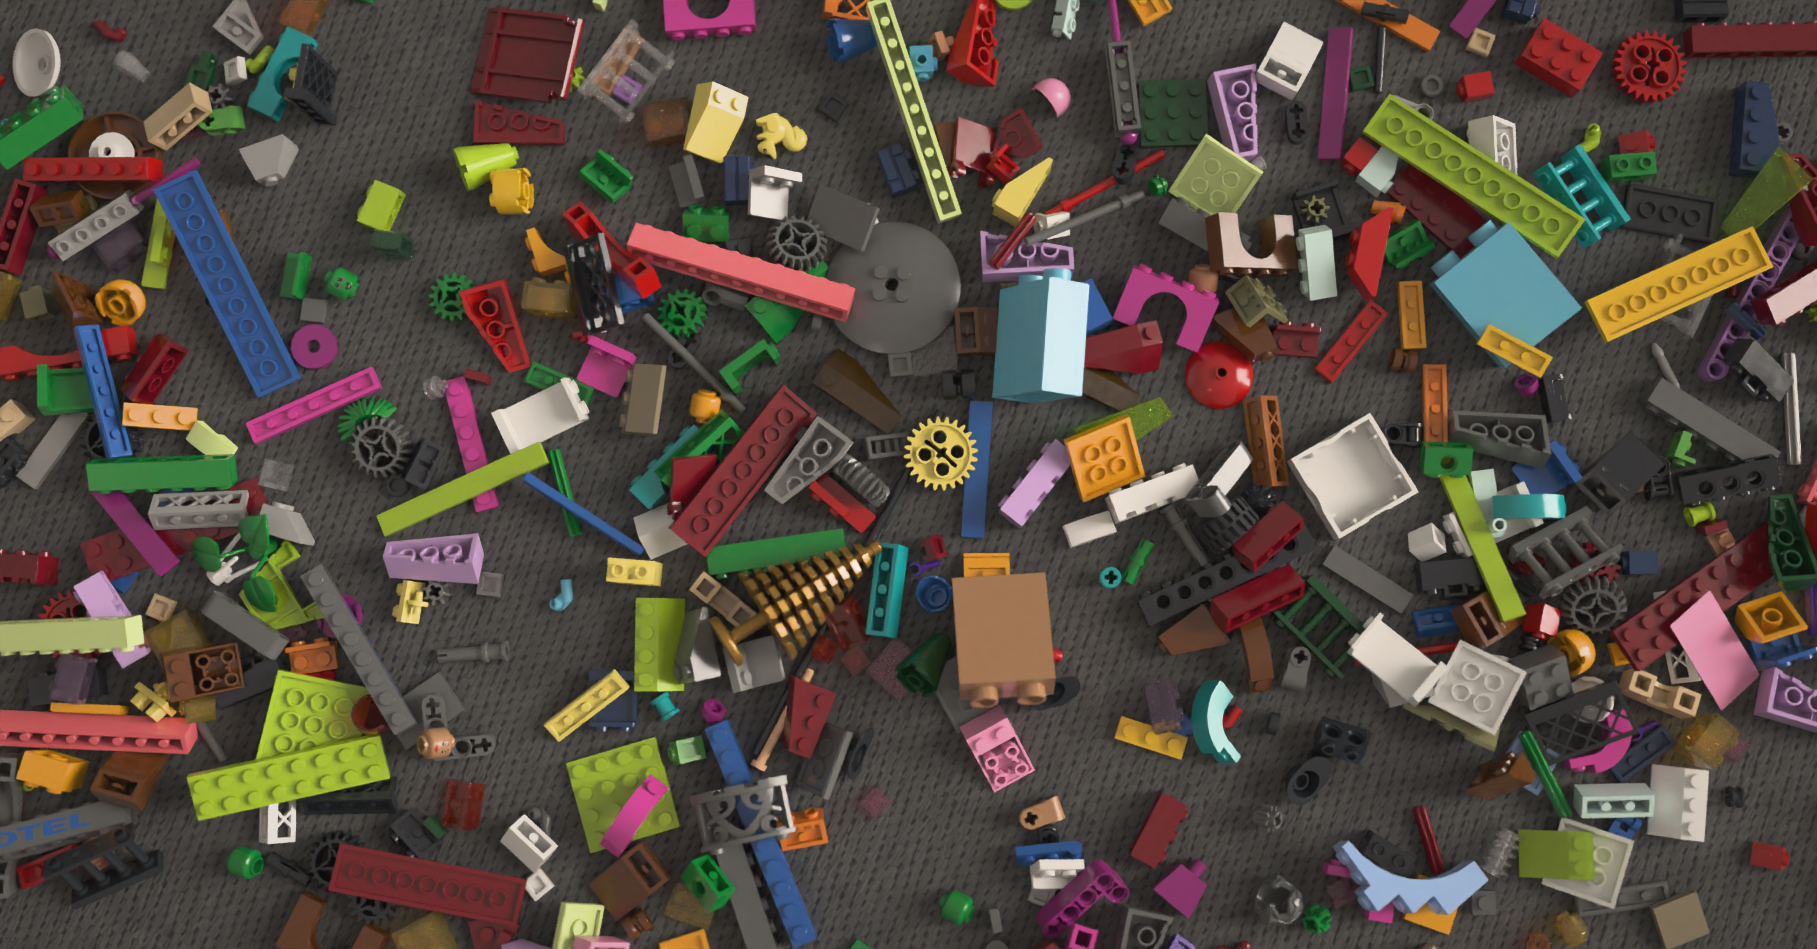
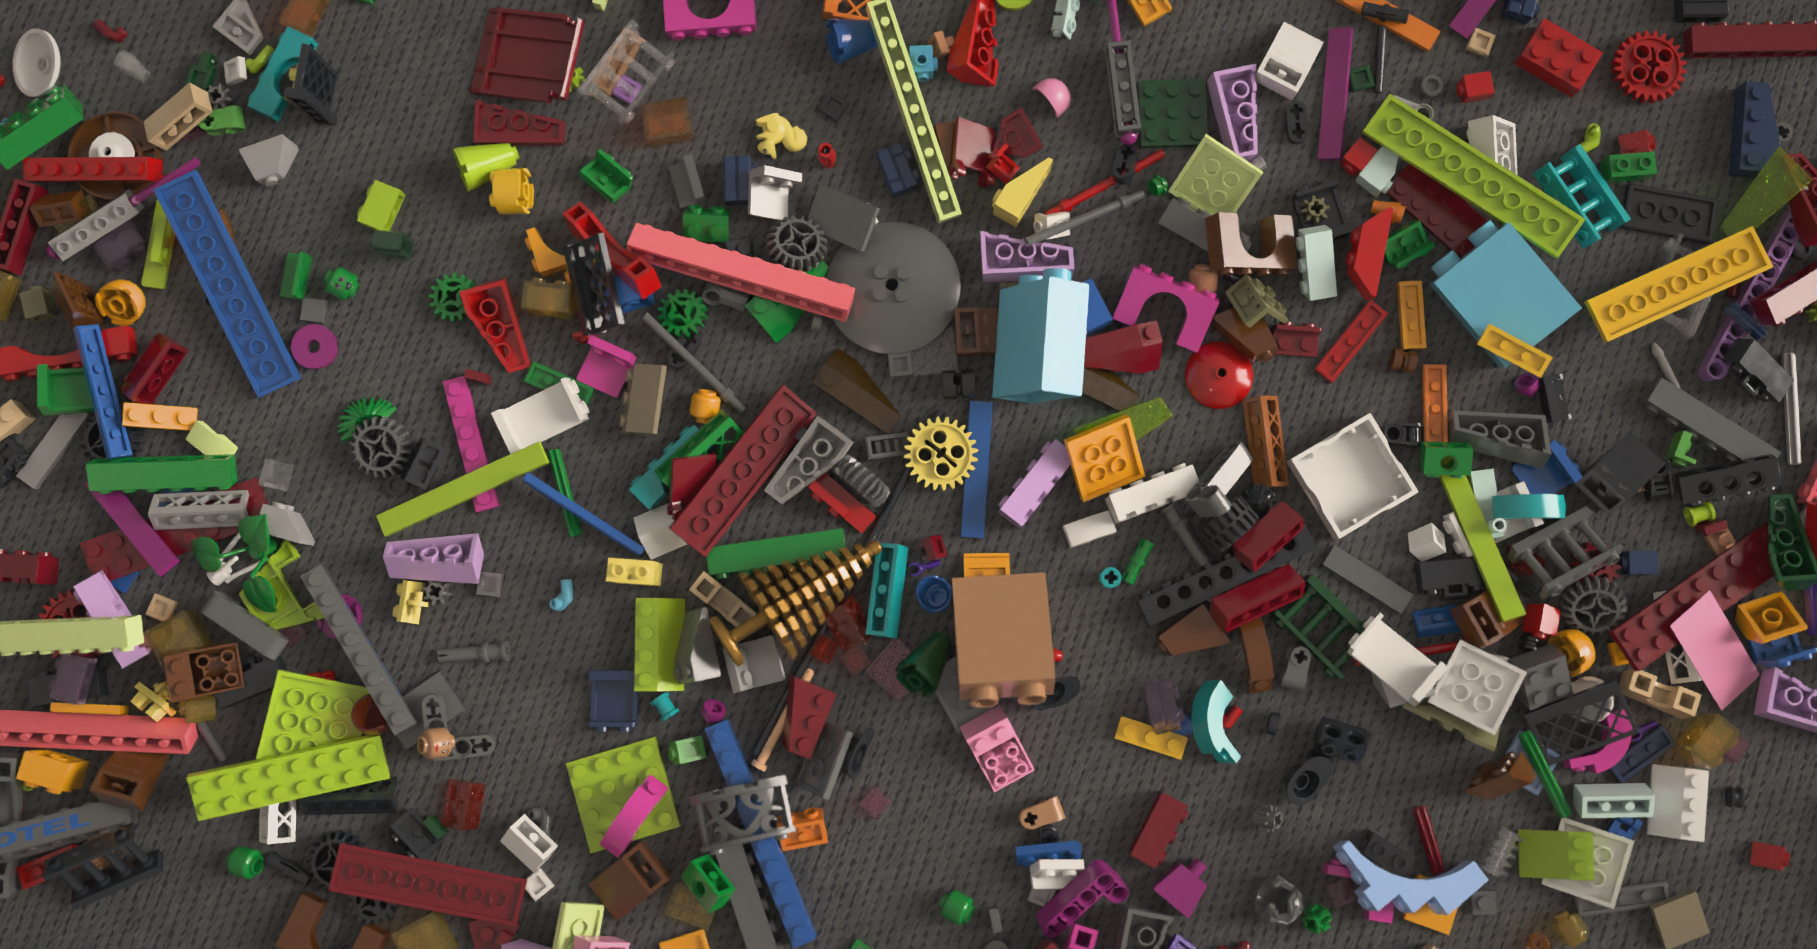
(313, 405): dark pink plate -> none
(313, 657): orange bracket -> none
(434, 387): clear tile -> none
(586, 705): light yellow tile -> none
(637, 923): reddish brown wheel -> none
(714, 121): light yellow slope -> none
(748, 361): green panel -> none
(830, 154): none -> red pin
(1012, 241): dark red axle -> none

